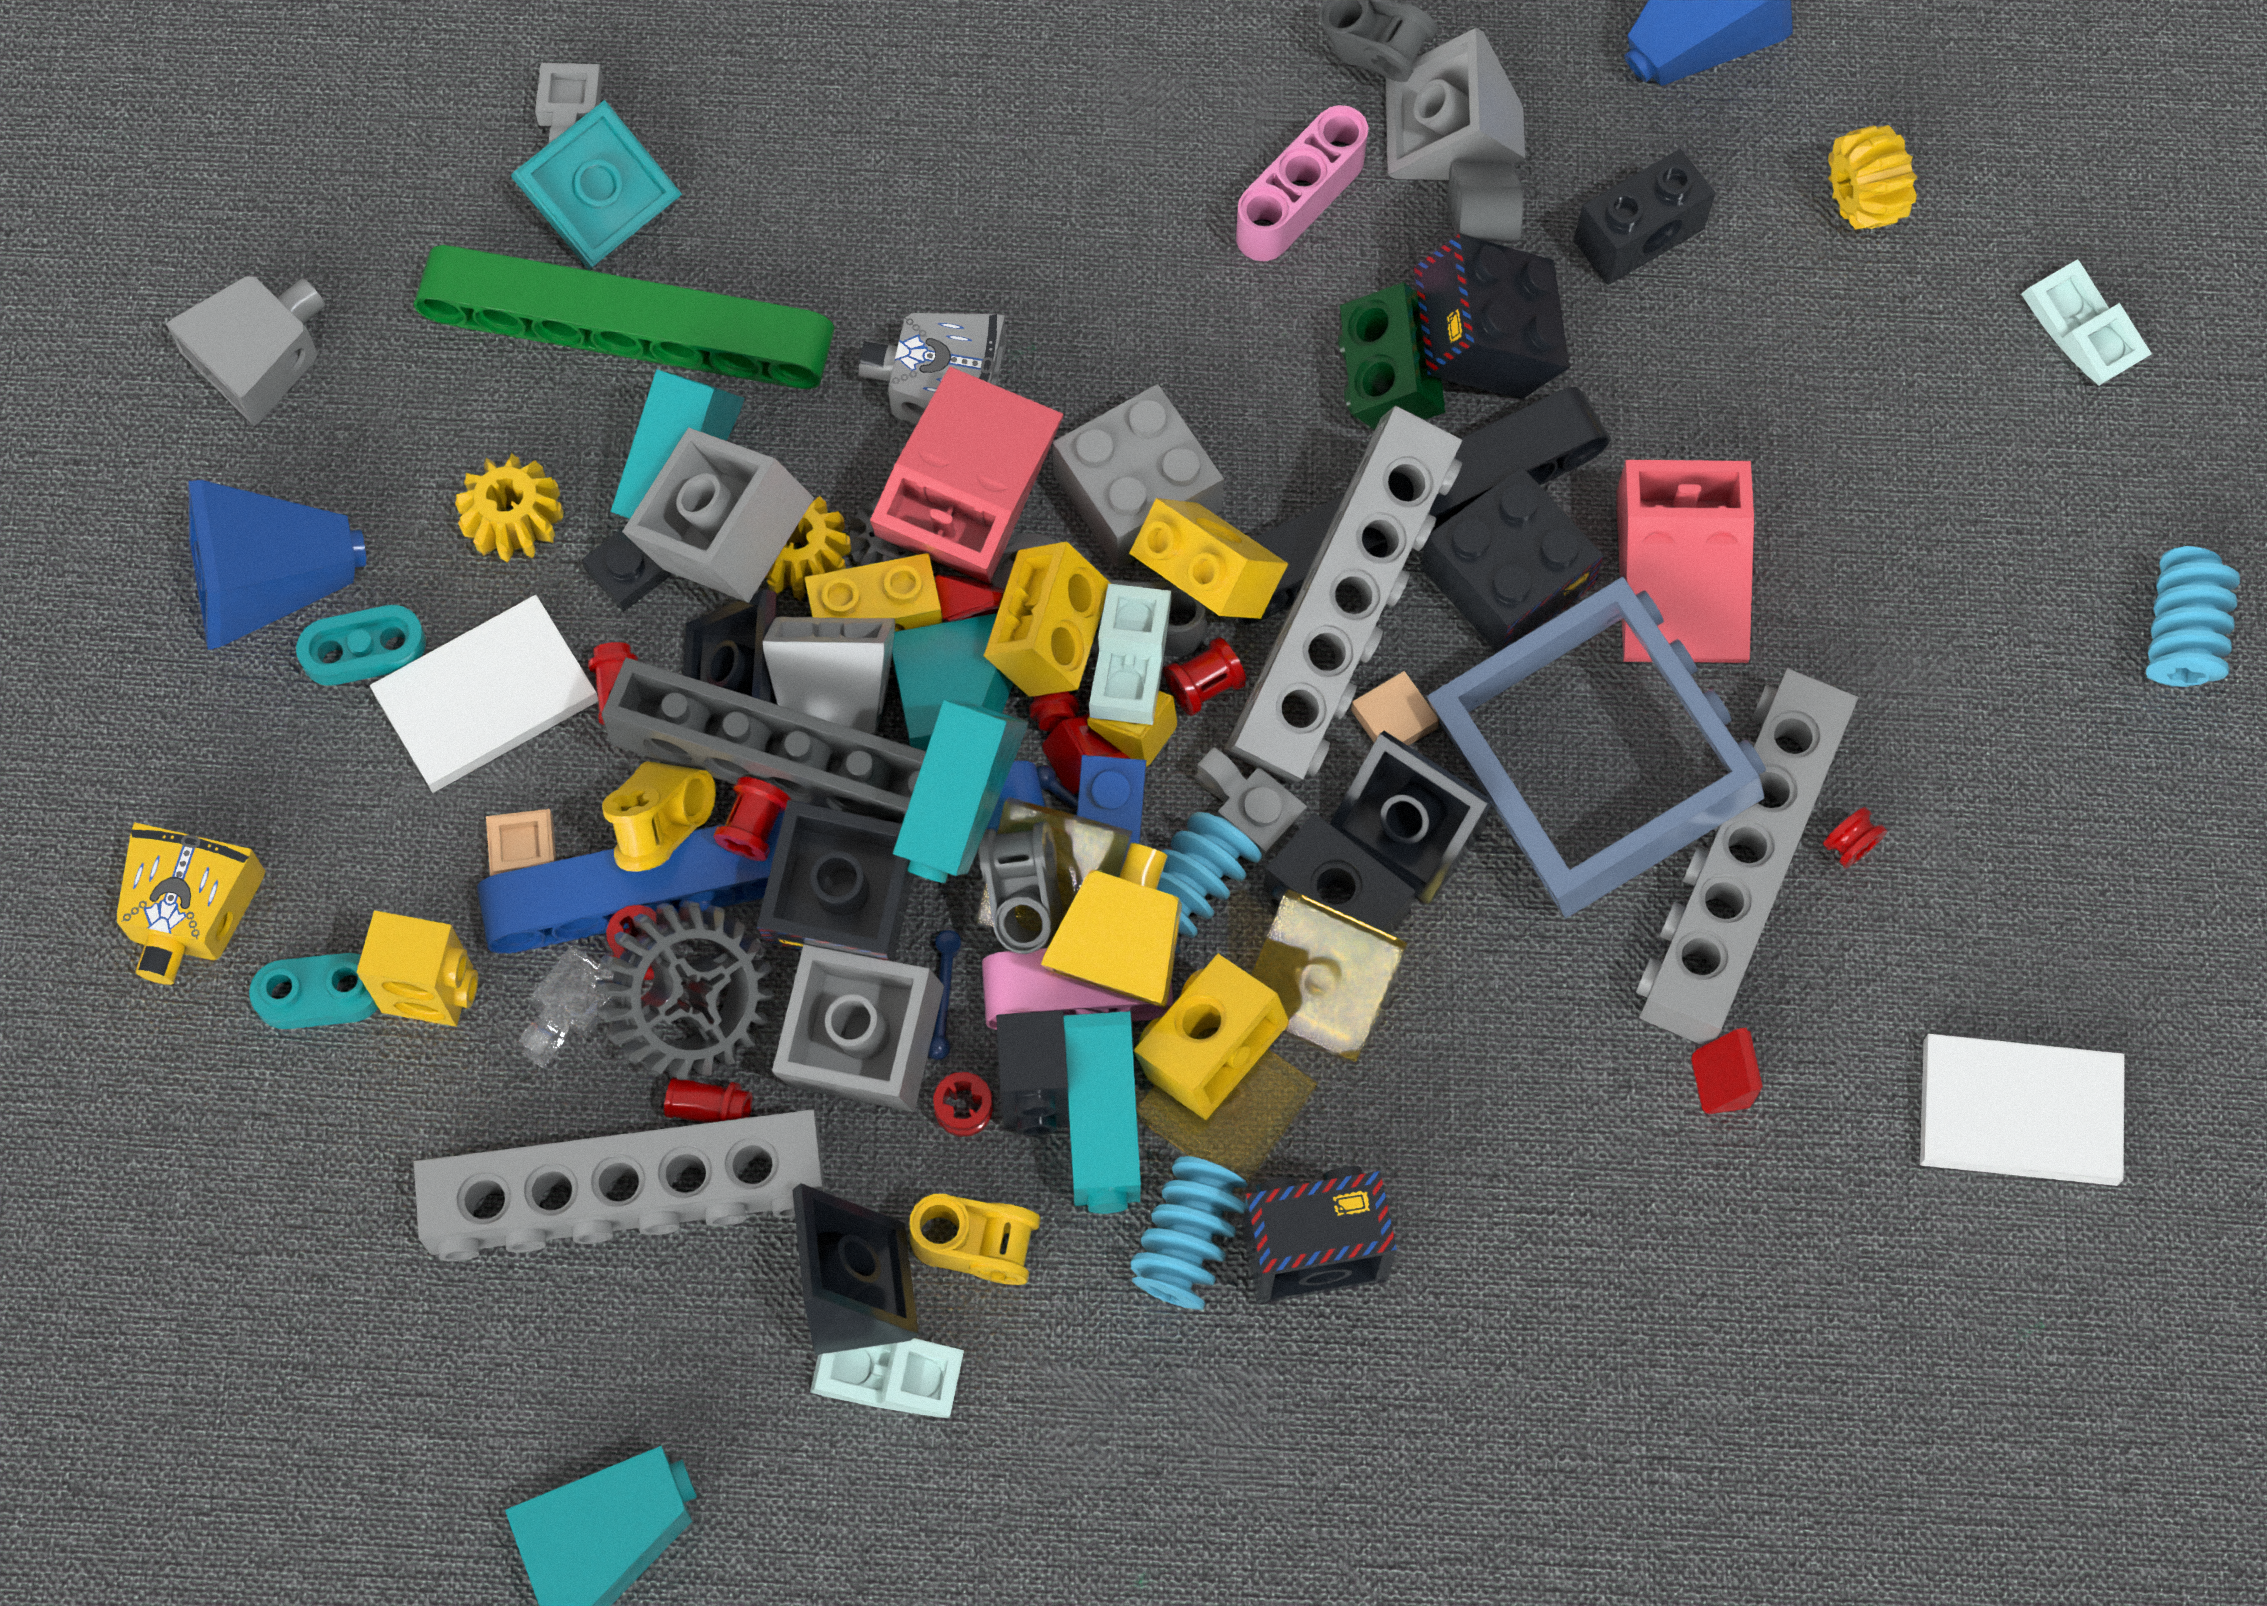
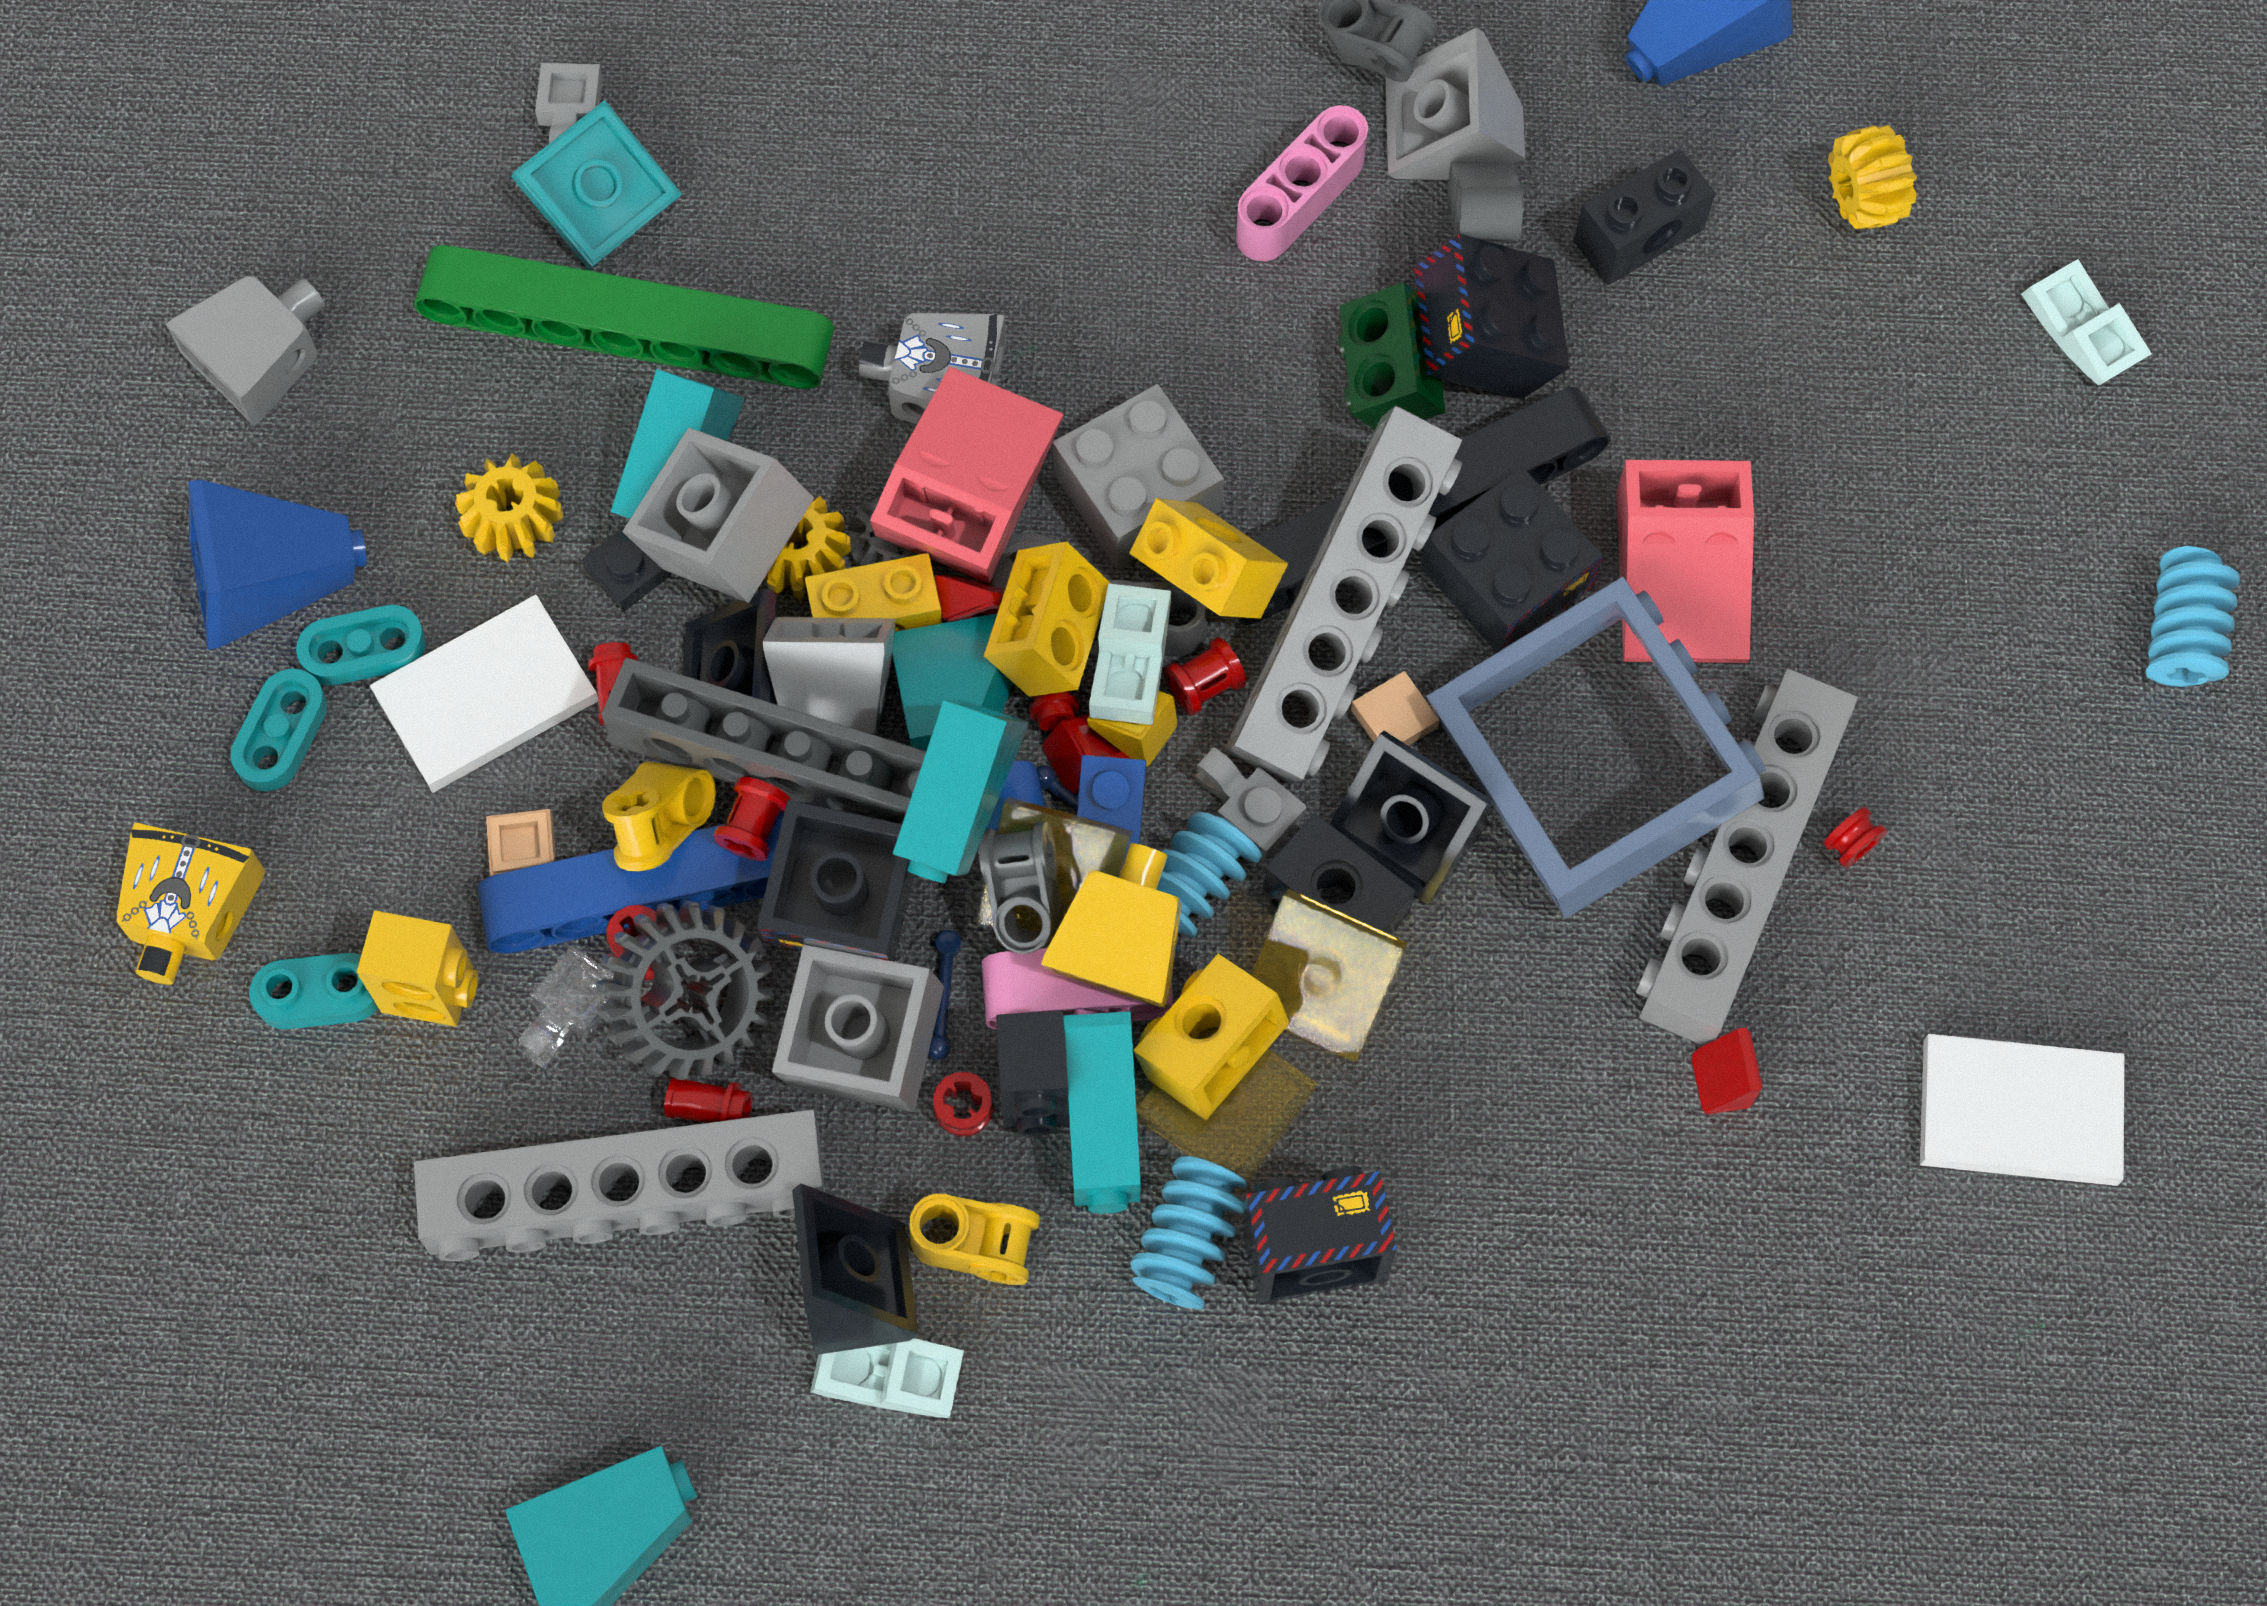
(275, 732): none -> teal plate

